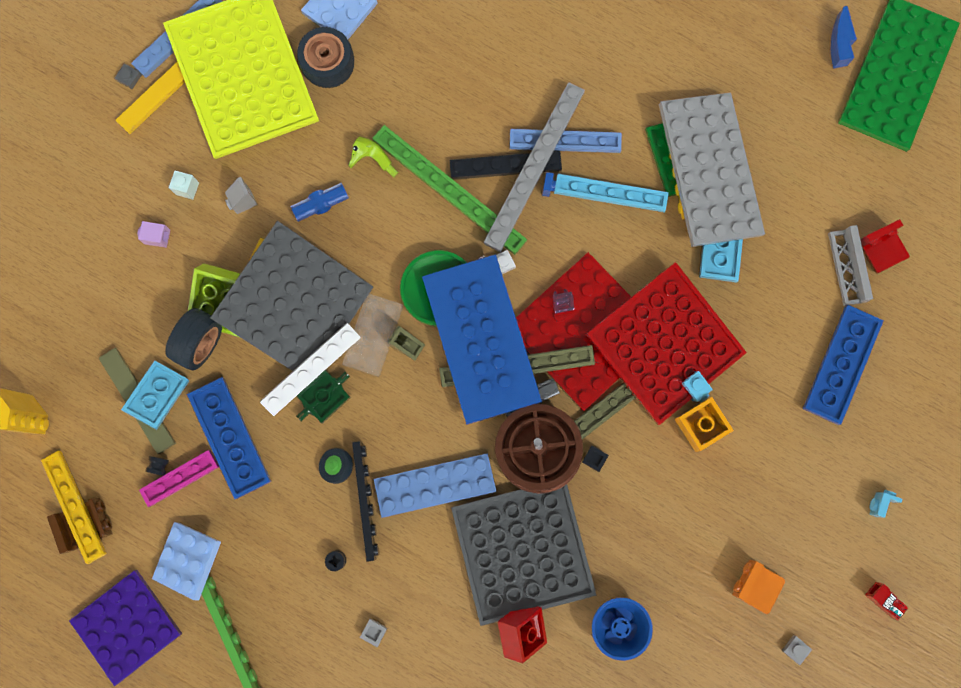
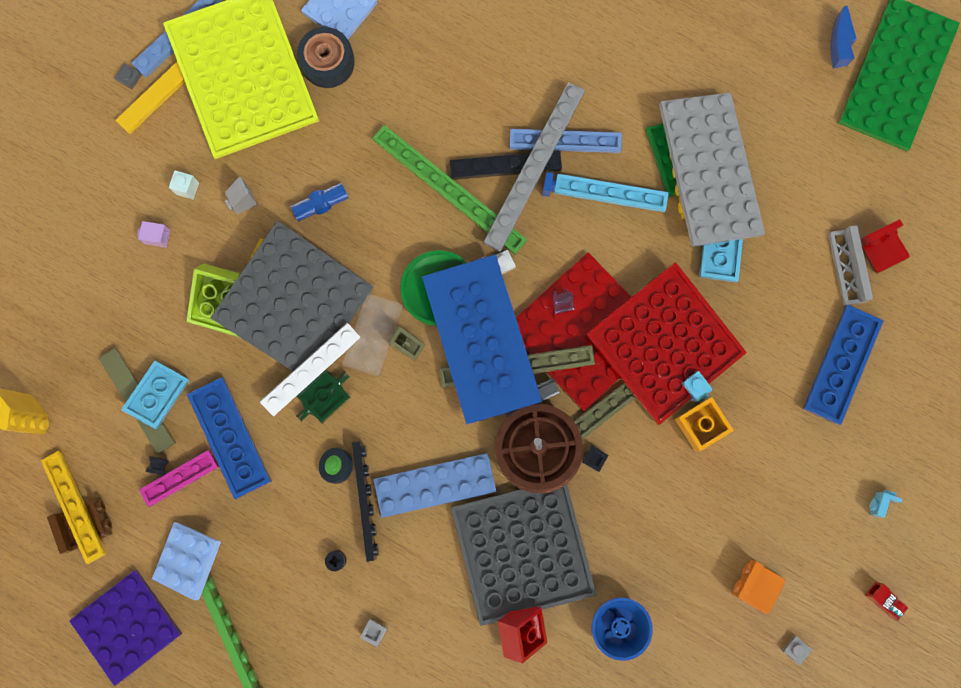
(193, 339): black wheel -> none
(365, 147): lime animal -> none

